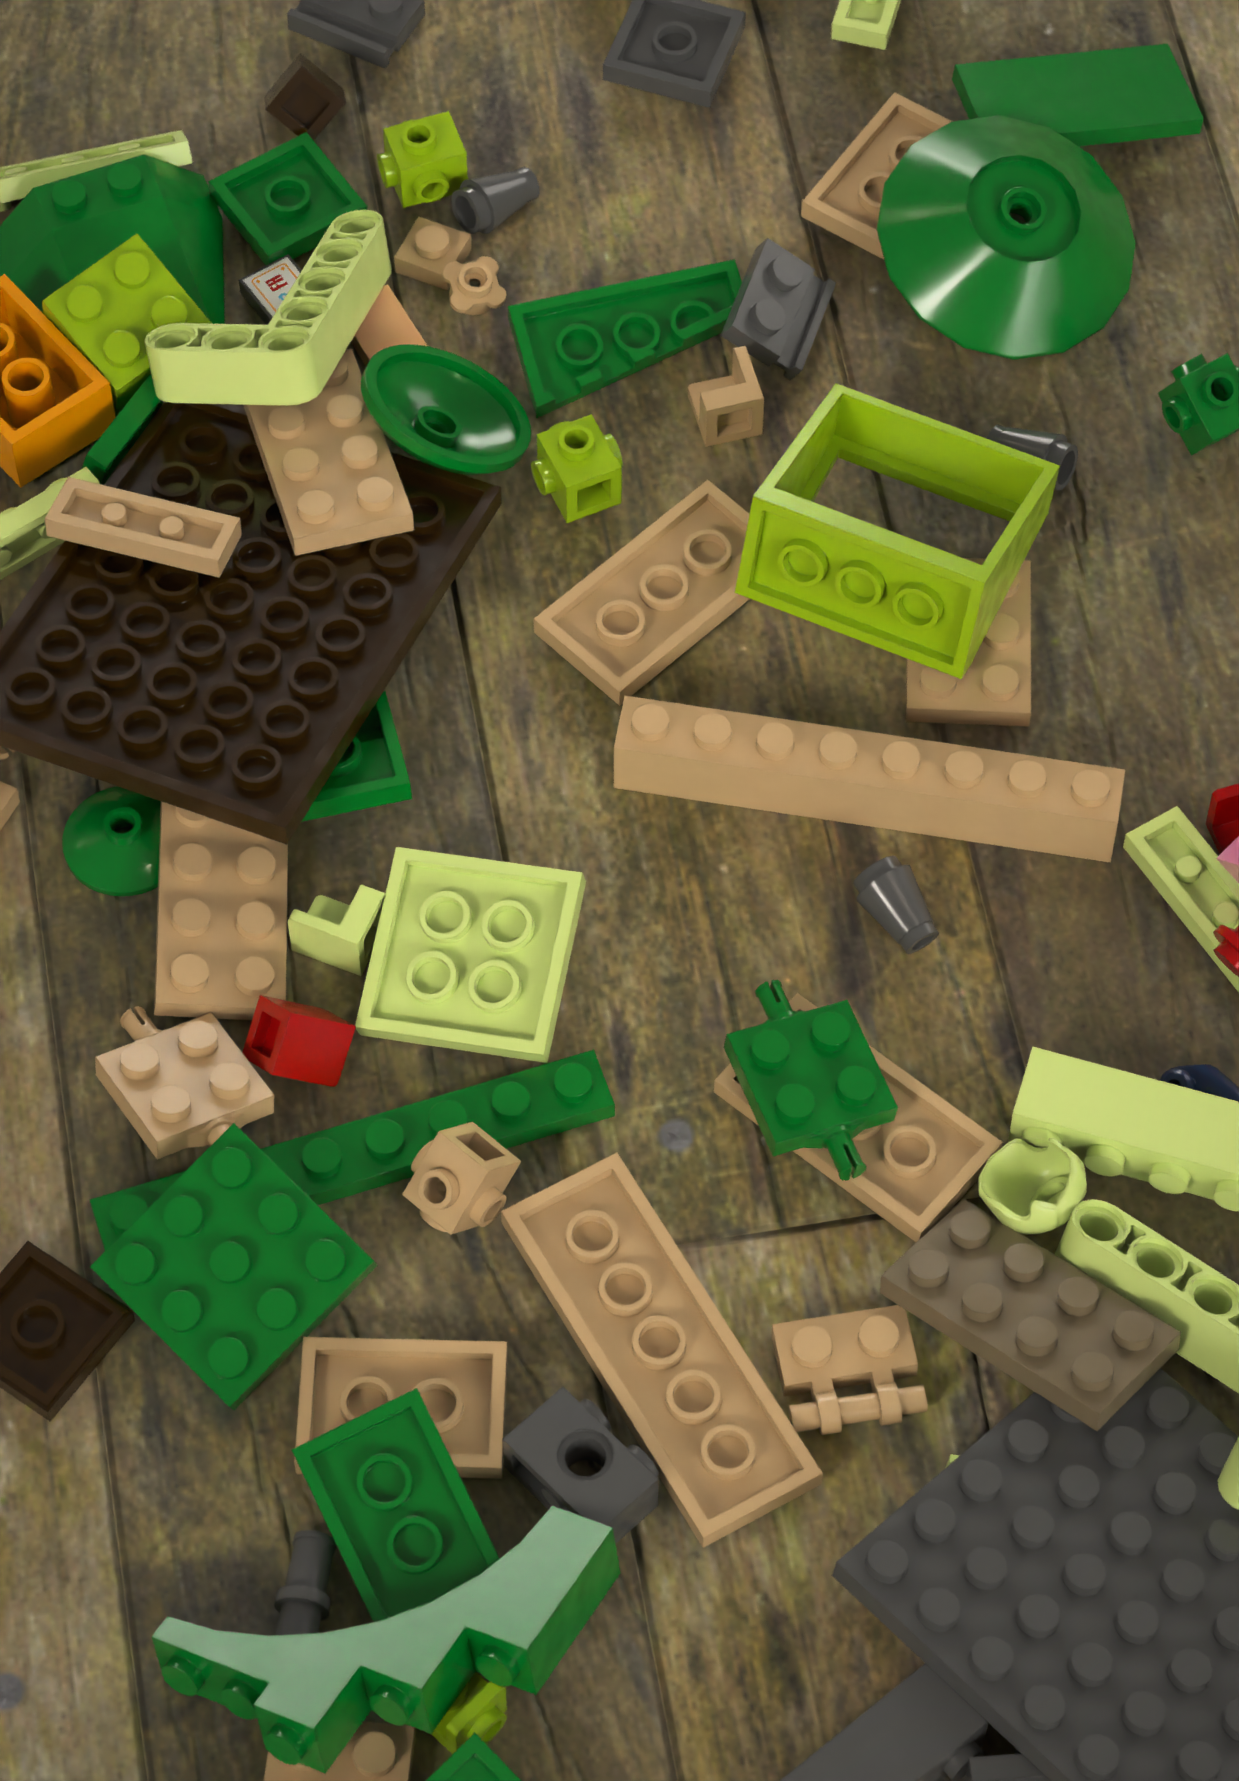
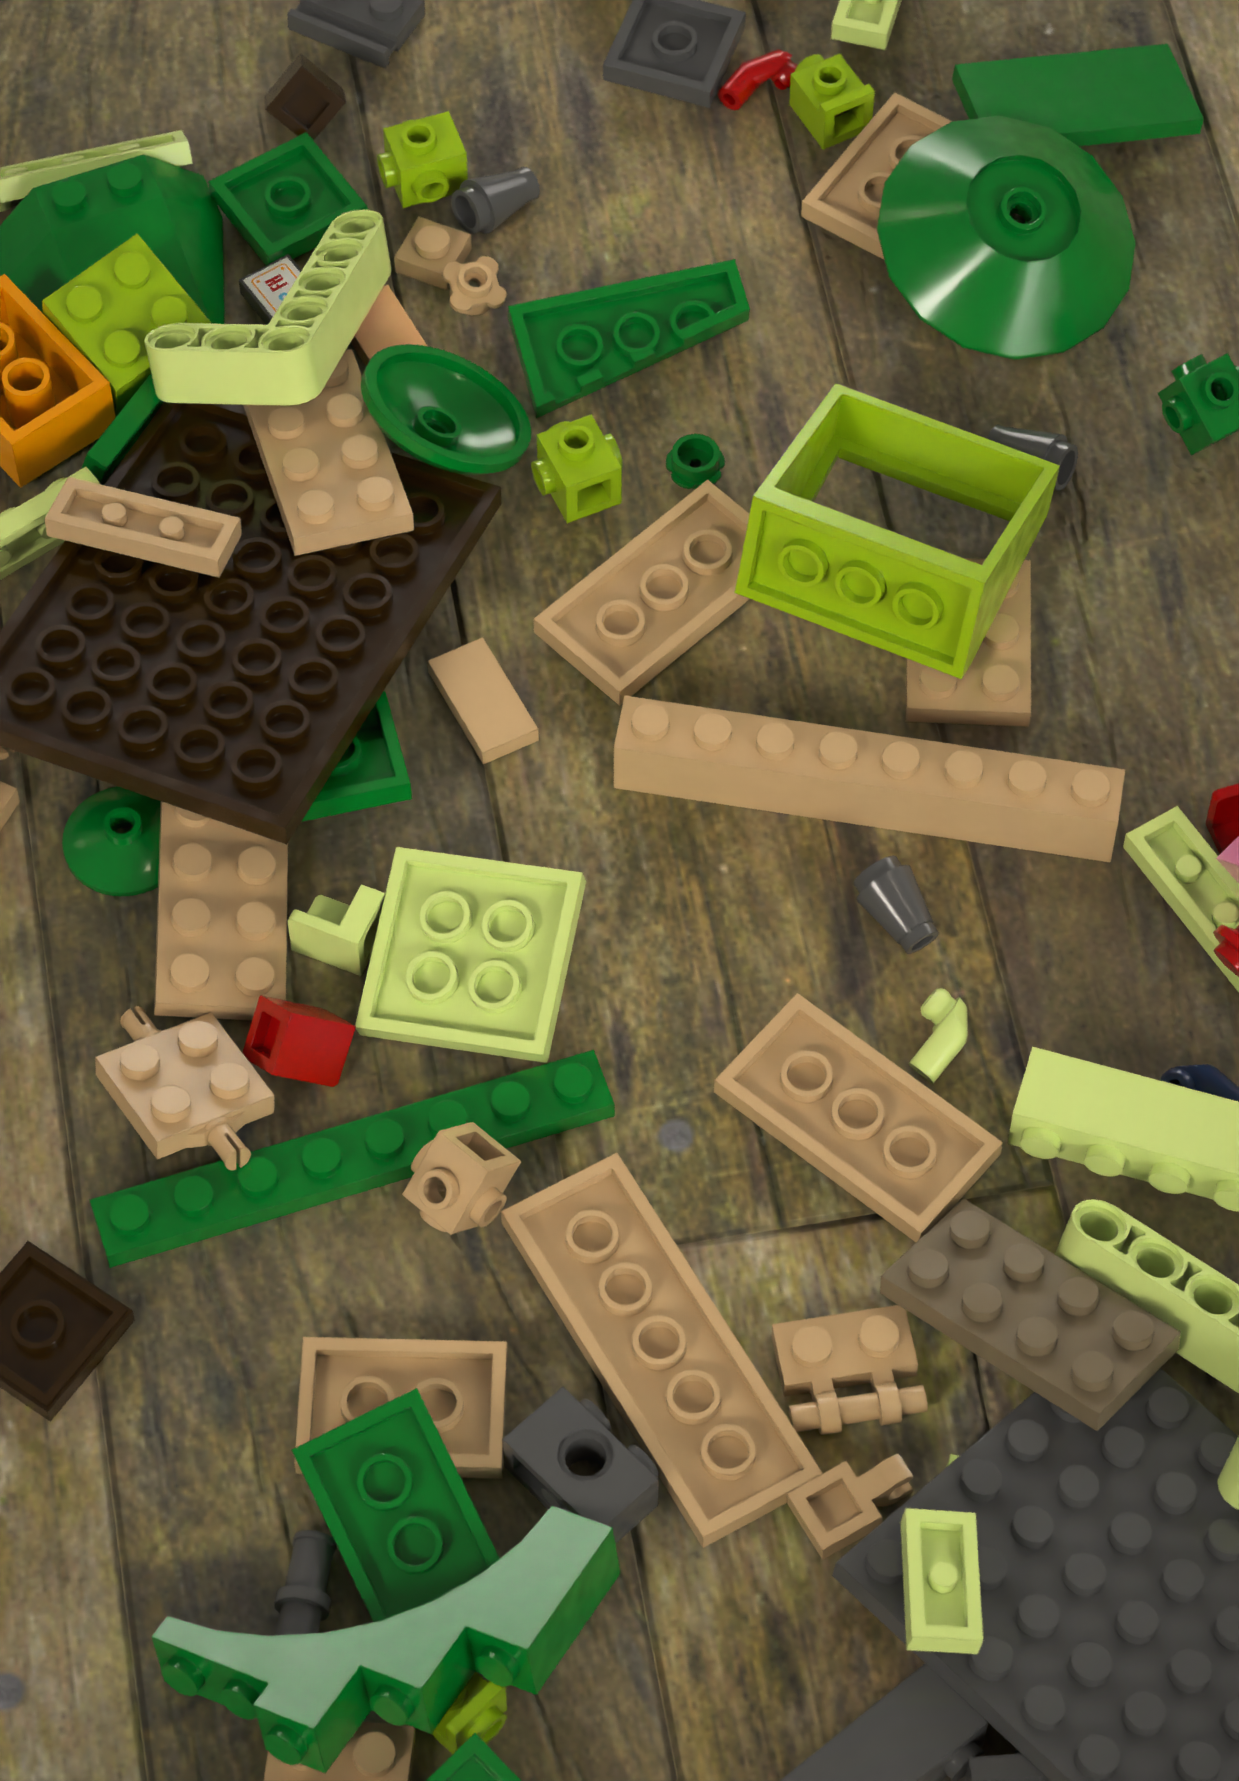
(233, 1266): green plate -> none
(483, 700): none -> tan tile
(695, 450): none -> green plate
(729, 405): tan panel -> none
(753, 73): none -> red arm
(778, 308): dark grey plate -> none
(810, 1078): green plate -> none
(827, 88): none -> lime brick
(842, 1507): none -> tan plate
(941, 1581): none -> yellowish green plate
(948, 1034): none -> yellowish green arm
(1032, 1185): yellowish green hair -> none

